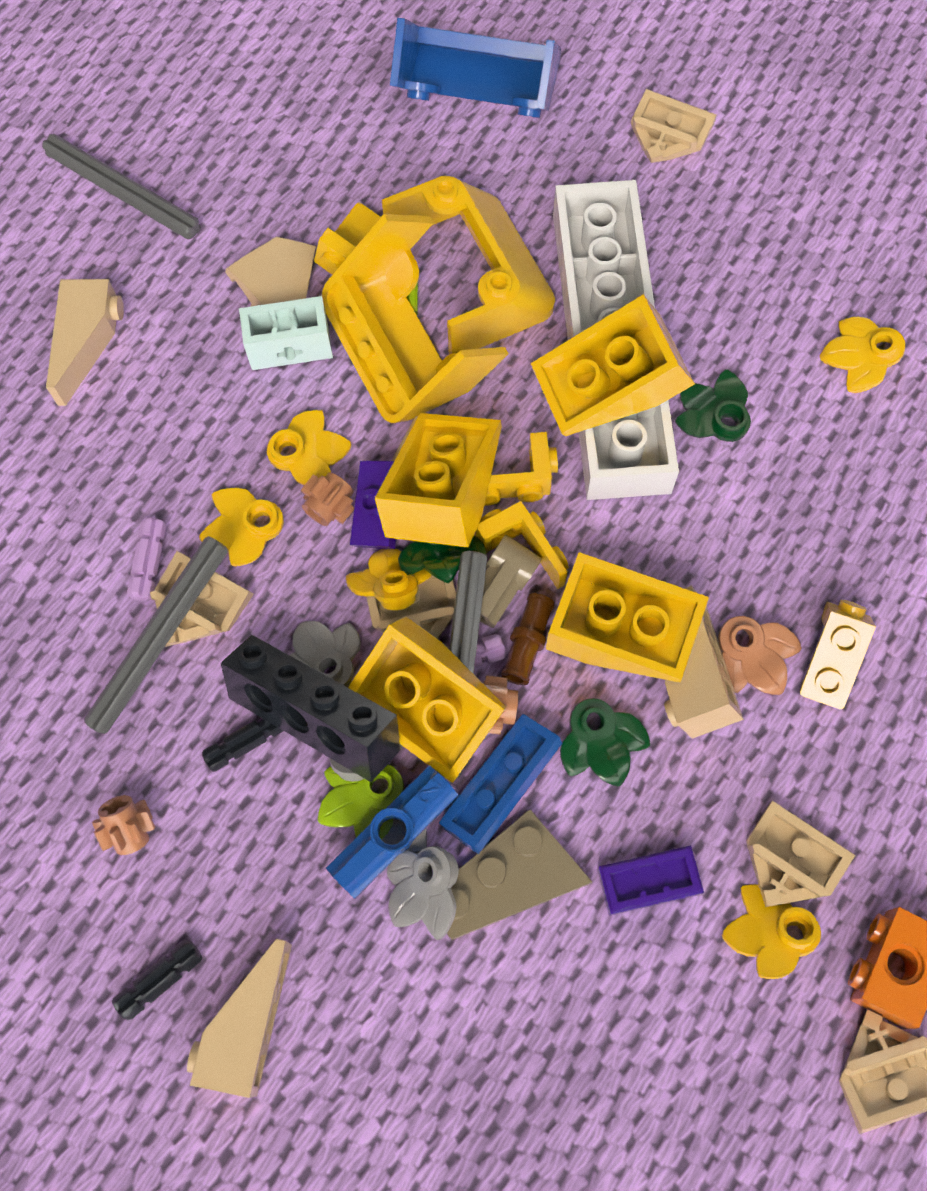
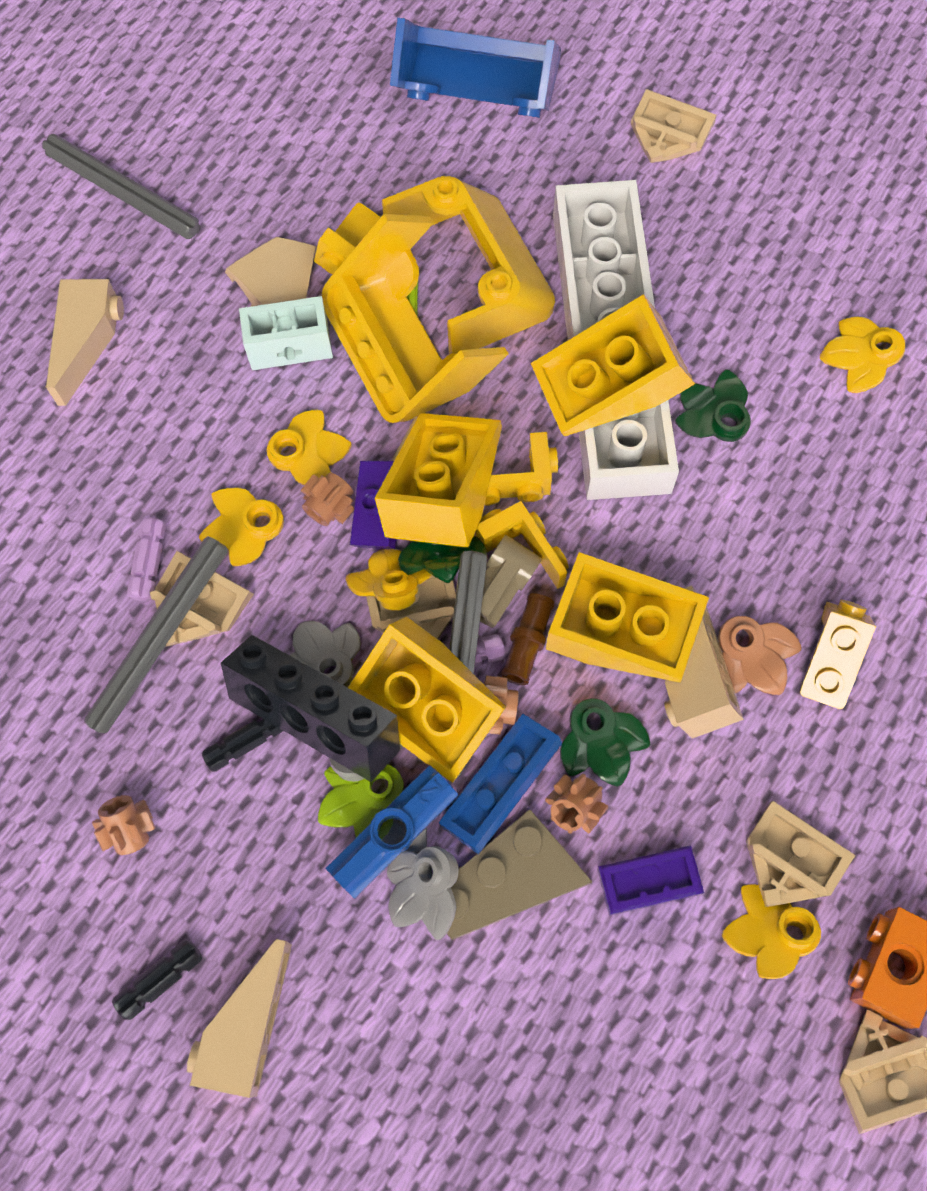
(576, 803): none -> nougat gear

